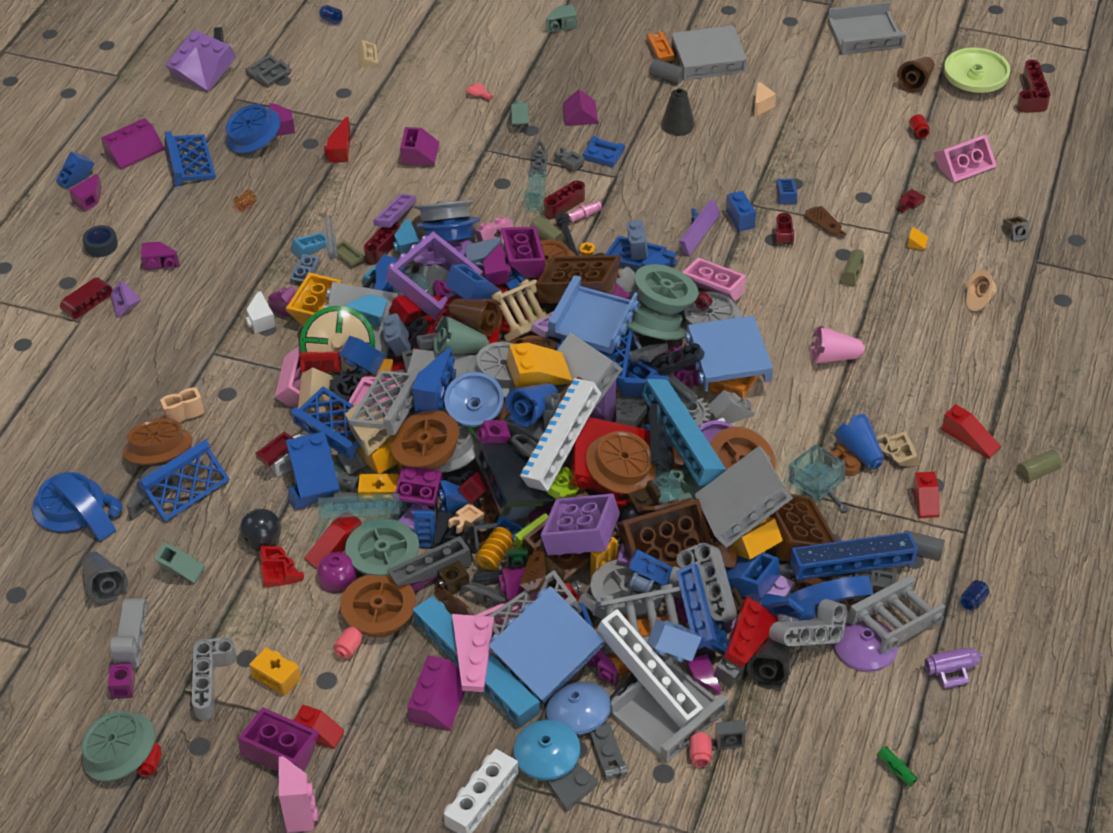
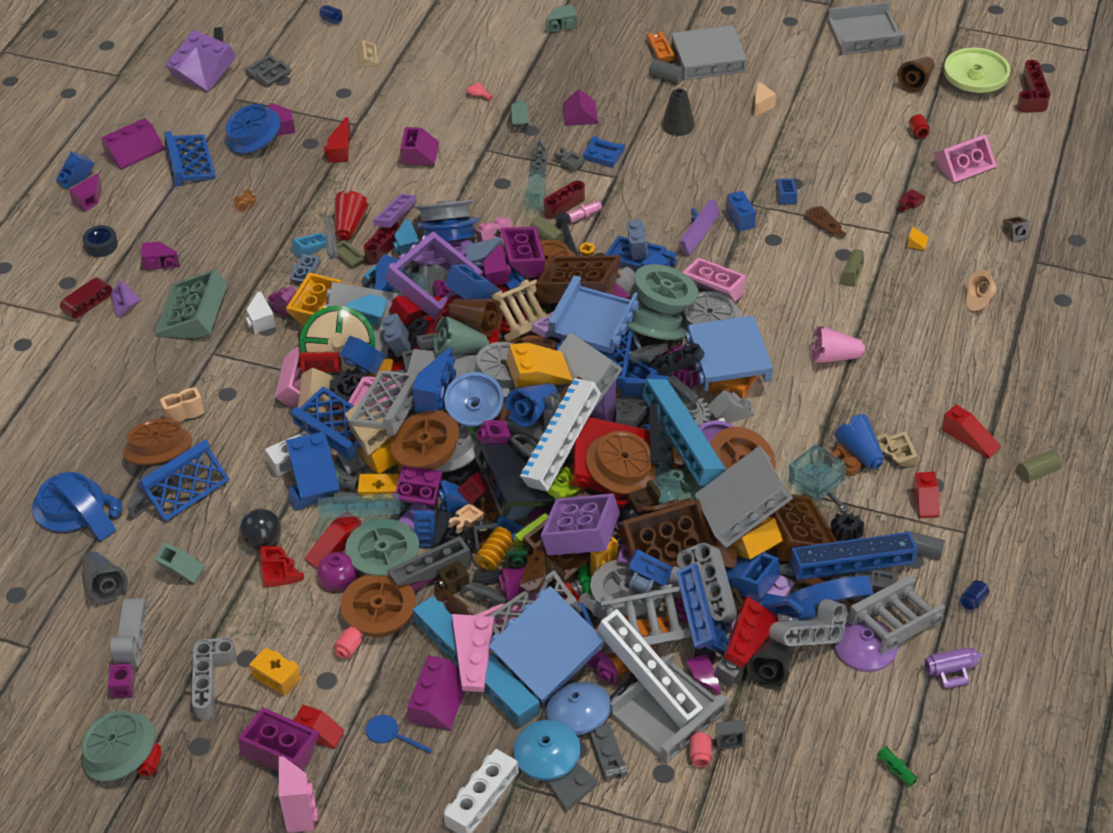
(192, 306): none -> sand green slope
(274, 450): dark red tile -> none
(349, 213): none -> red cone
(385, 728): none -> blue piece
(585, 579): none -> green pin
(673, 640): medium blue brick -> none
(703, 301): dark red bush -> none
(784, 229): dark red piece -> none
(847, 527): none -> black gear

